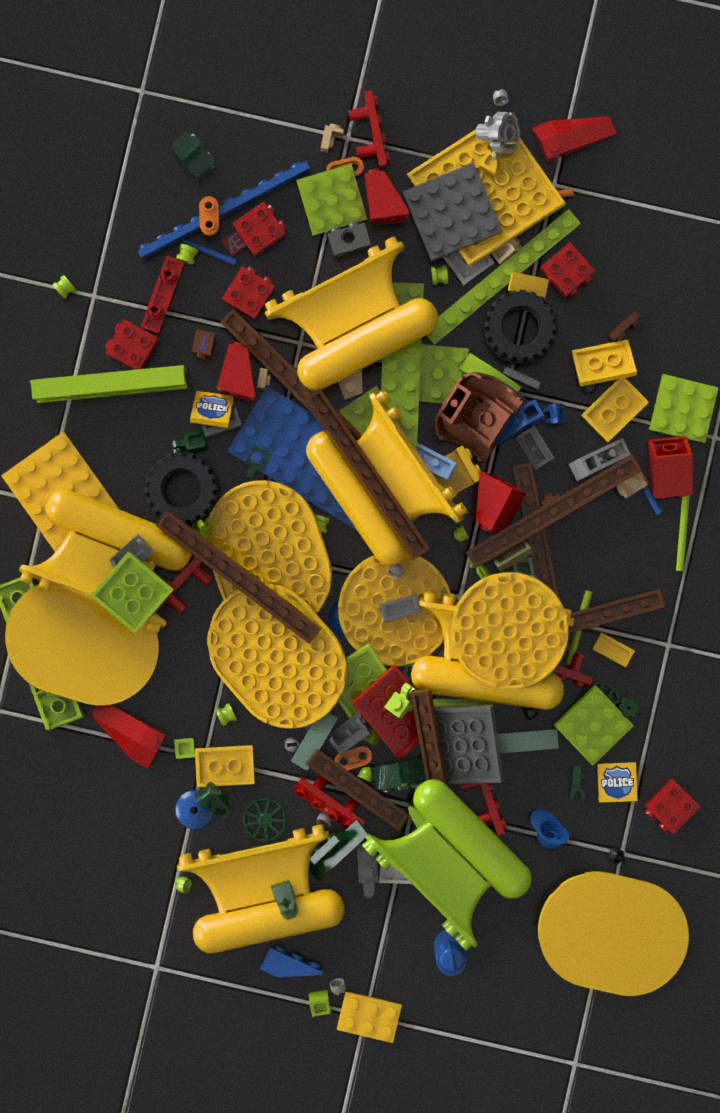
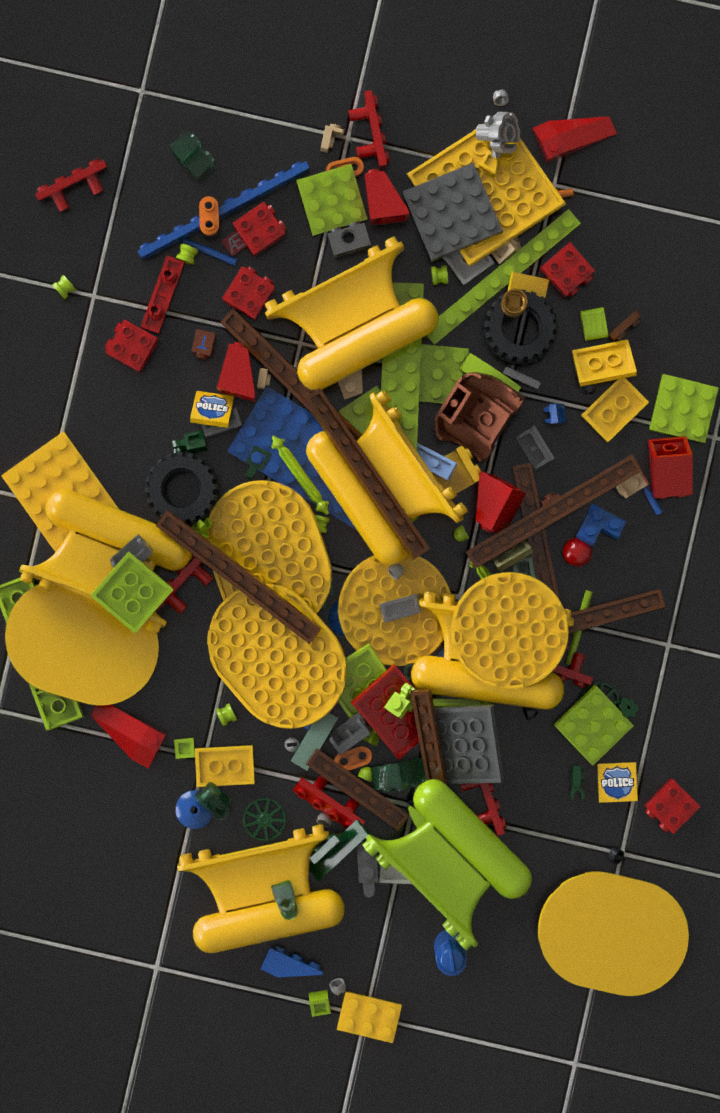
(88, 174): none -> red plate
(109, 384): lime tile -> none
(183, 884): lime hinge -> none
(300, 475): none -> lime wheel
(514, 302): none -> pearl gold wheel
(526, 417): blue slope -> none
(528, 741): sand green slope -> none
(549, 830): blue piece -> none
(577, 552): none -> red hair
(594, 324): none -> lime piece
(599, 459): light grey slope -> none
(599, 520): none -> blue plate
(613, 649): yellow tile -> none
(682, 533): lime bar -> none

